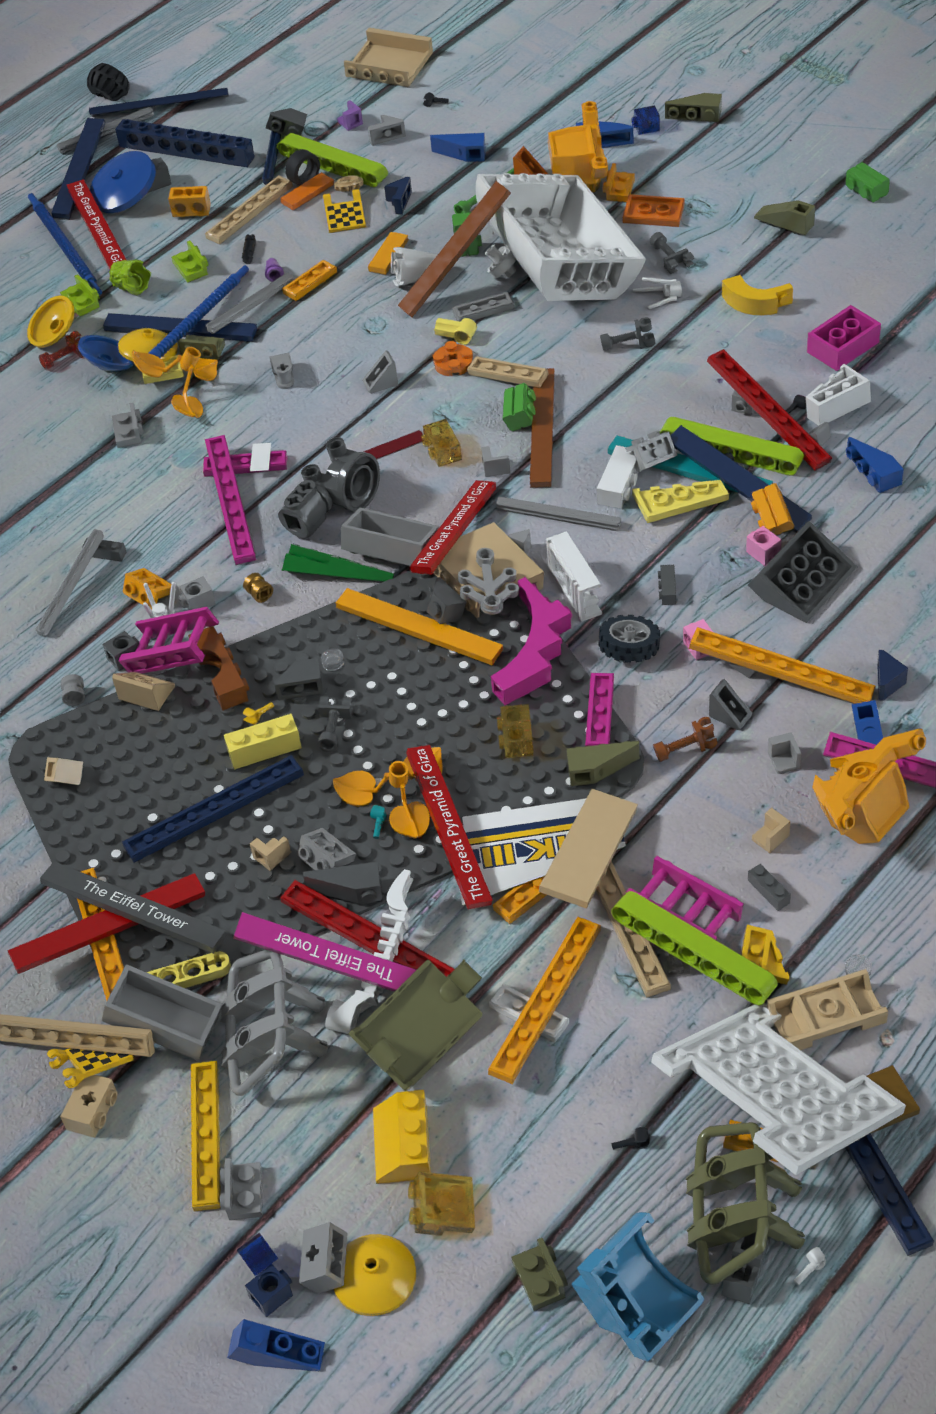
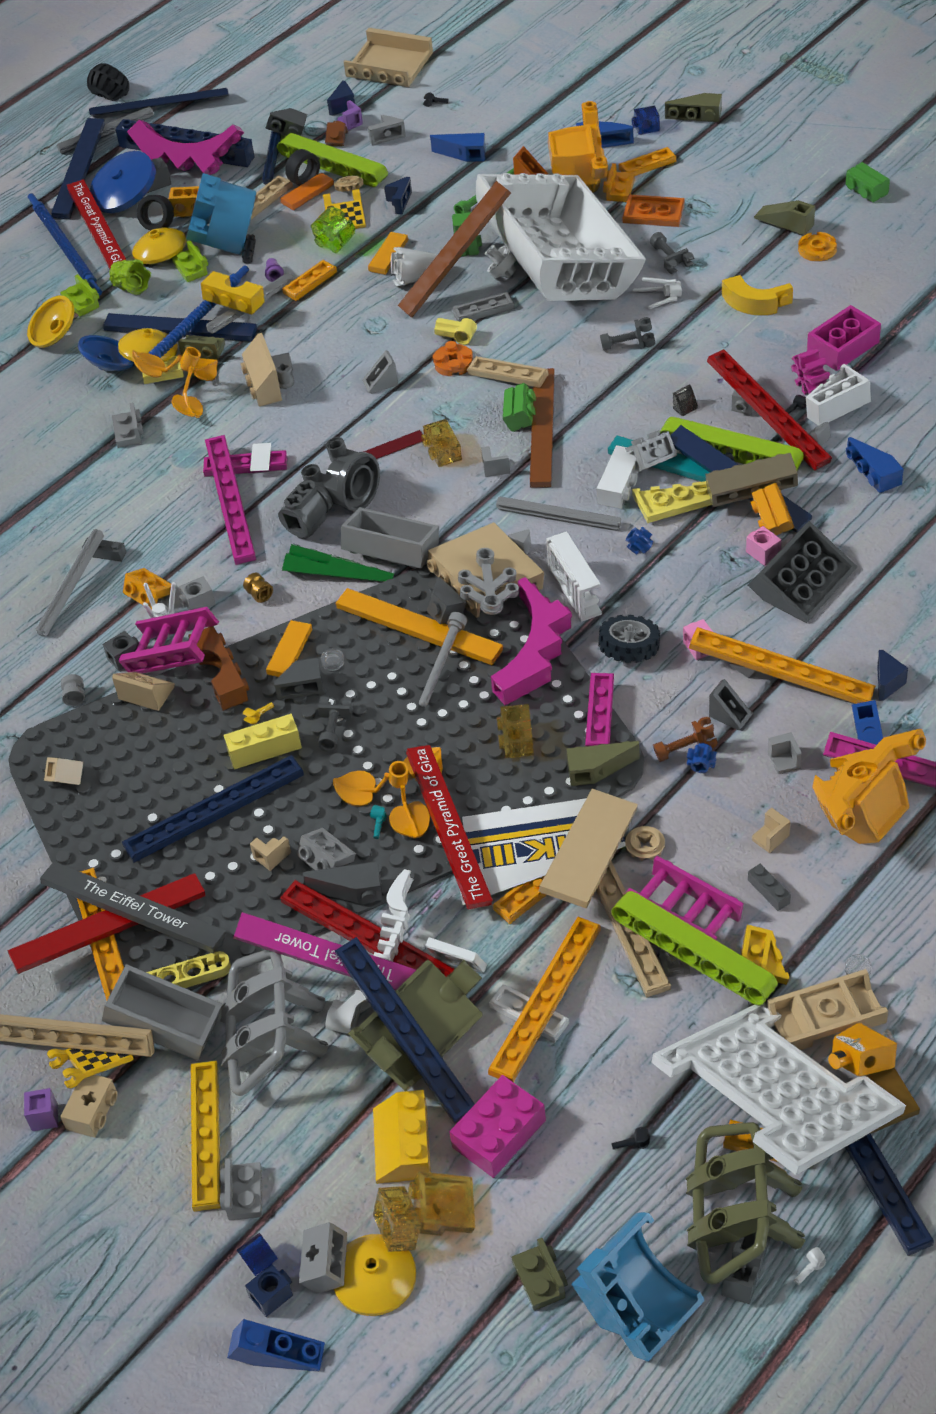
(41, 1109): none -> medium lavender panel
(72, 341): clear red bar -> none
(142, 212): none -> black tyre
(159, 245): none -> yellow dish
(183, 155): none -> dark pink arch
(229, 211): none -> dark azure piece
(245, 298): none -> yellow arch
(260, 372): none -> tan slope
(289, 647): none -> light orange tile
(332, 229): none -> clear neon green brick
(336, 133): none -> dark orange bracket
(338, 100): none -> dark blue slope
(396, 1219): none -> clear yellow brick
(405, 1029): none -> dark blue tile
(453, 527): red tile -> none
(455, 624): none -> light grey piece
(455, 954): none -> white tile
(497, 1126): none -> dark pink brick
(639, 540): none -> blue gear
(645, 834): none -> tan gear
(648, 162): none -> light orange tile
(667, 584): dark grey piece -> none
(684, 400): none -> clear smoke slope
(701, 758): none -> blue gear
(742, 480): none -> dark tan brick
(809, 370): none -> dark pink gear
(817, 246): none -> light orange tile
(862, 1051): none -> light orange torso

